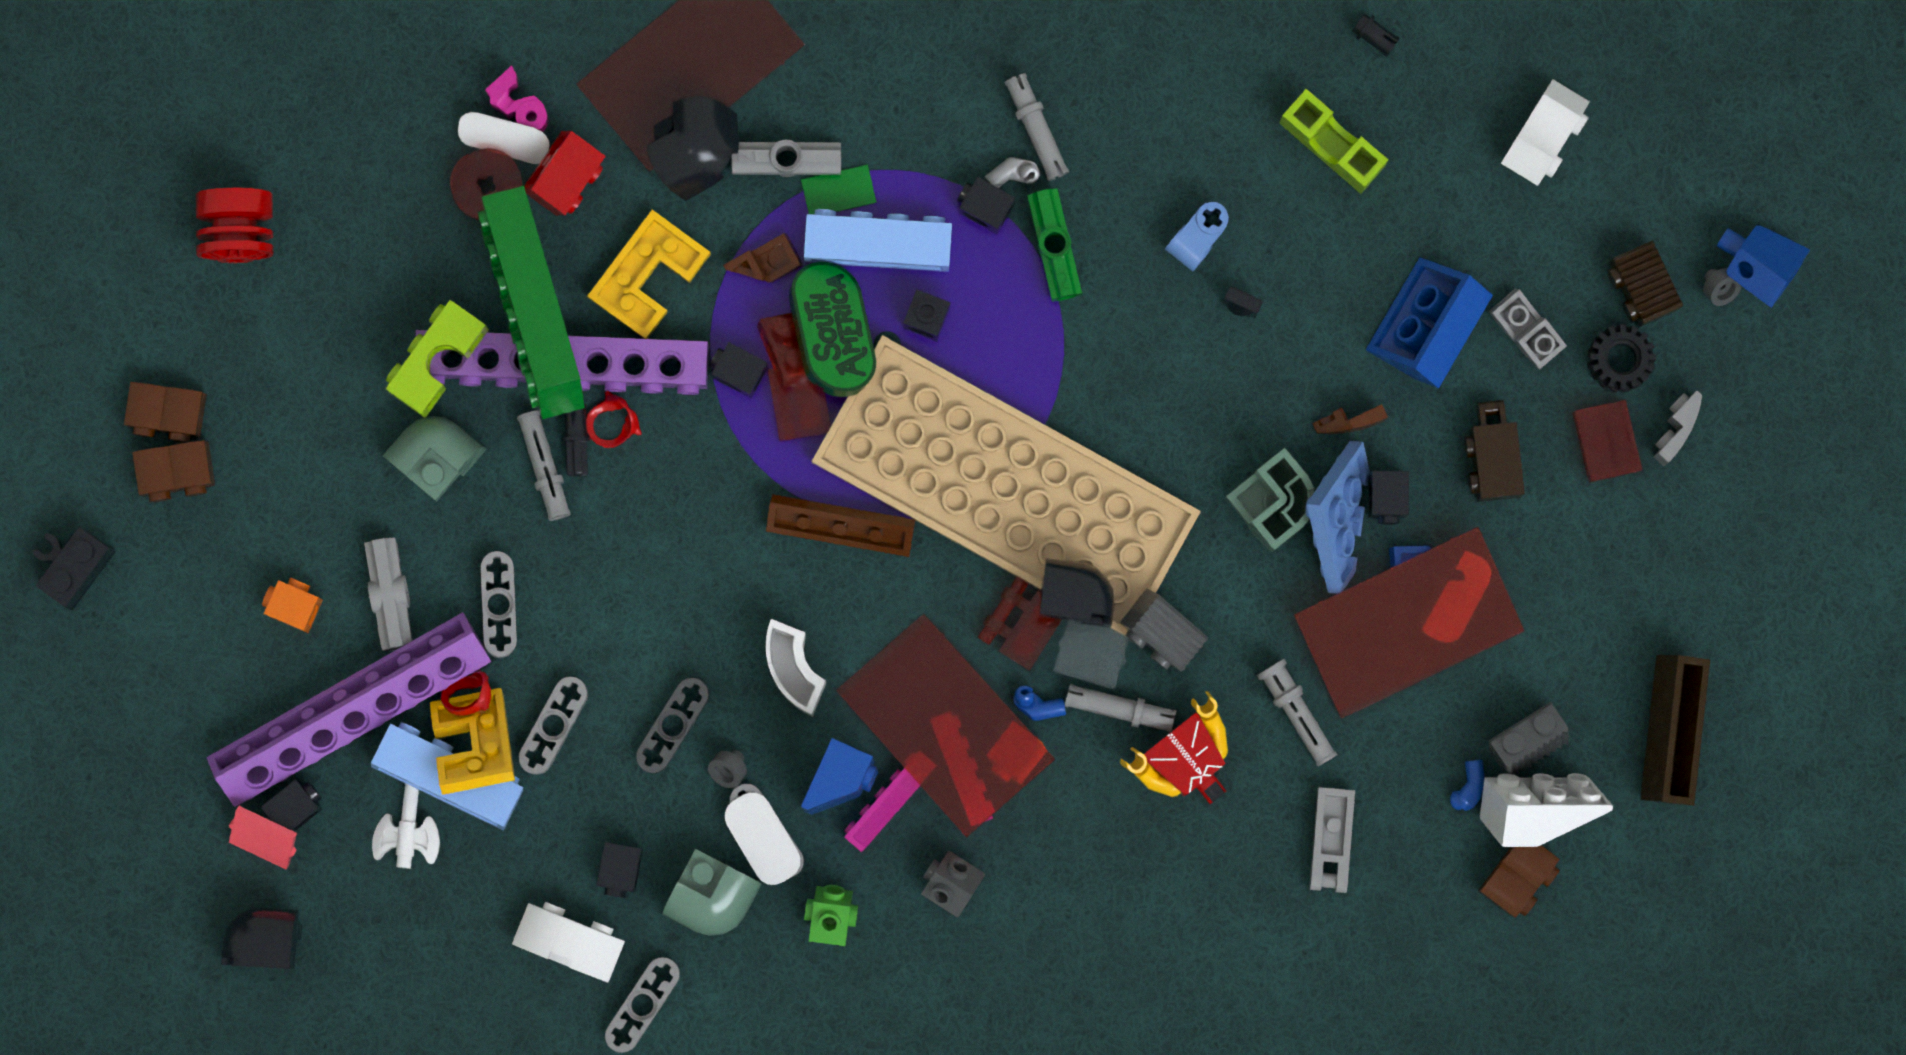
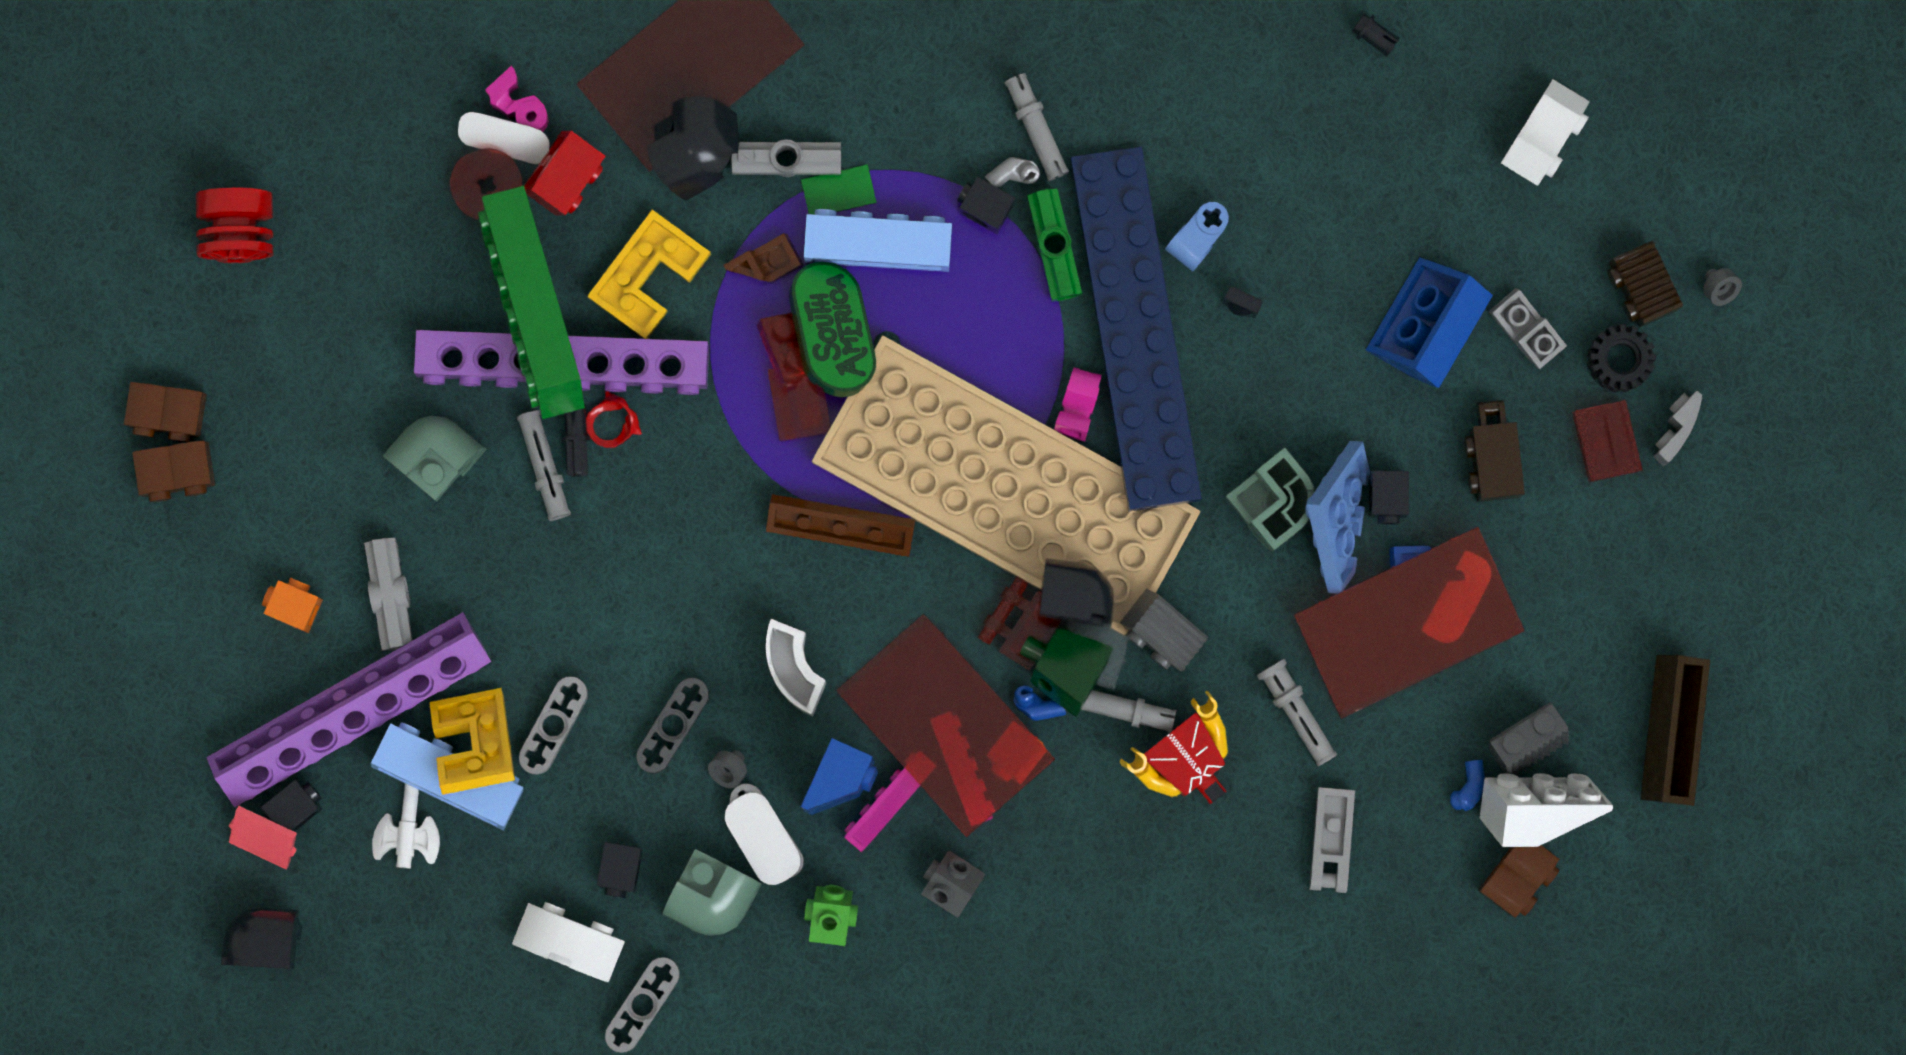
(73, 566): black brick -> none
(450, 330): lime arch -> none
(472, 681): red piece -> none
(508, 631): light grey beam -> none
(738, 369): black brick -> none
(926, 315): black brick -> none
(1067, 667): none -> dark green torso
(1078, 404): none -> dark pink leg
(1135, 329): none -> dark blue plate
(1318, 130): lime arch -> none
(1338, 422): reddish brown slope -> none
(1763, 261): blue torso -> none

